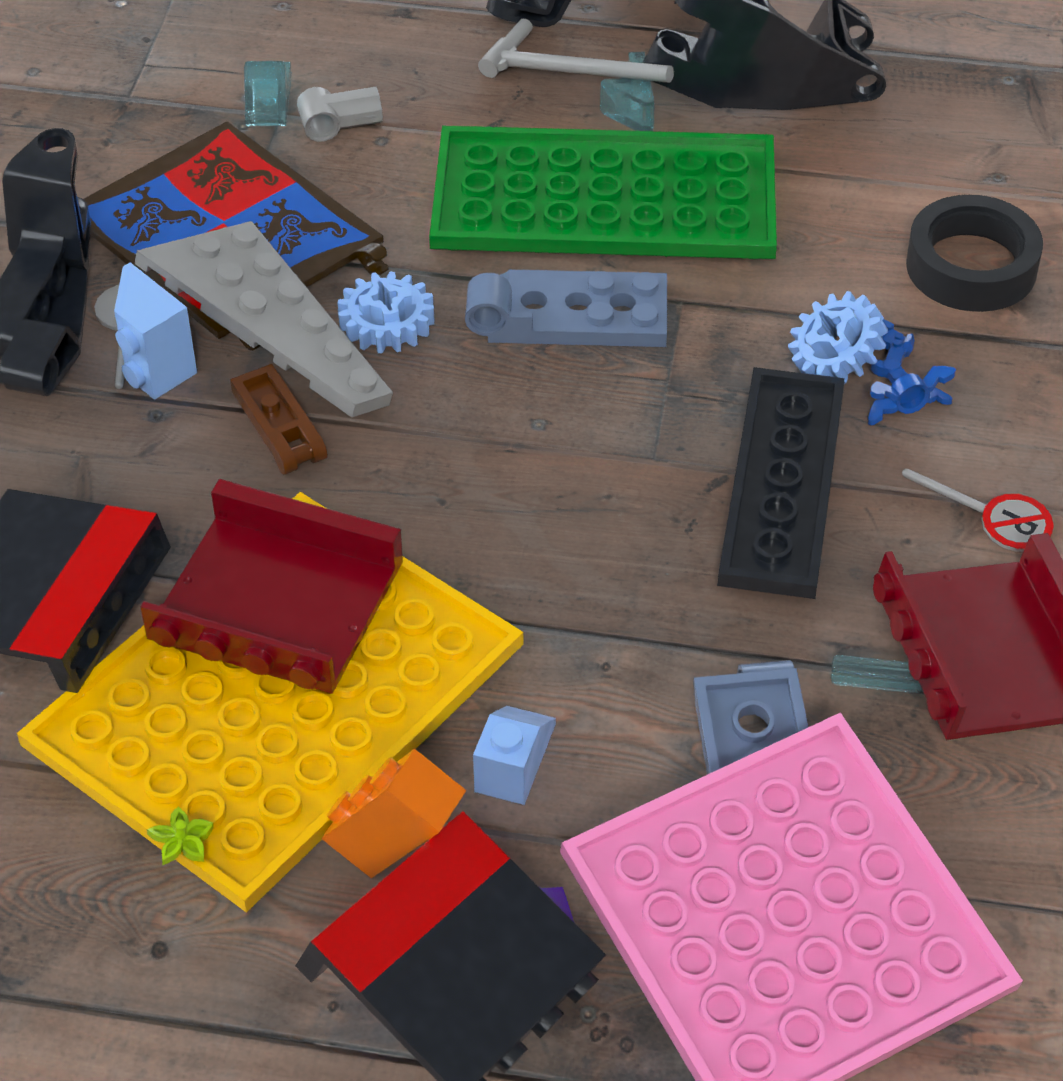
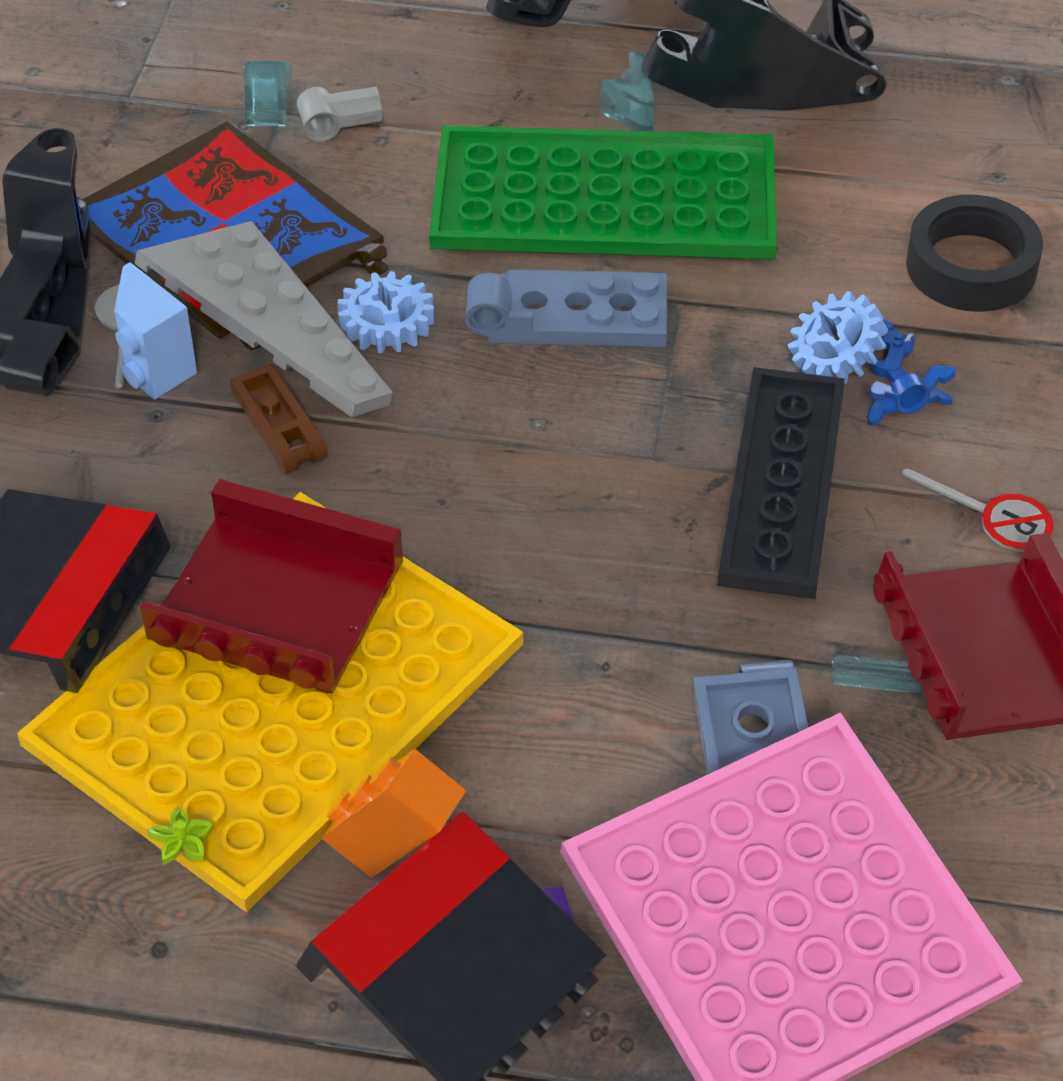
(505, 55): light grey bar -> none
(511, 753): light blue slope -> none

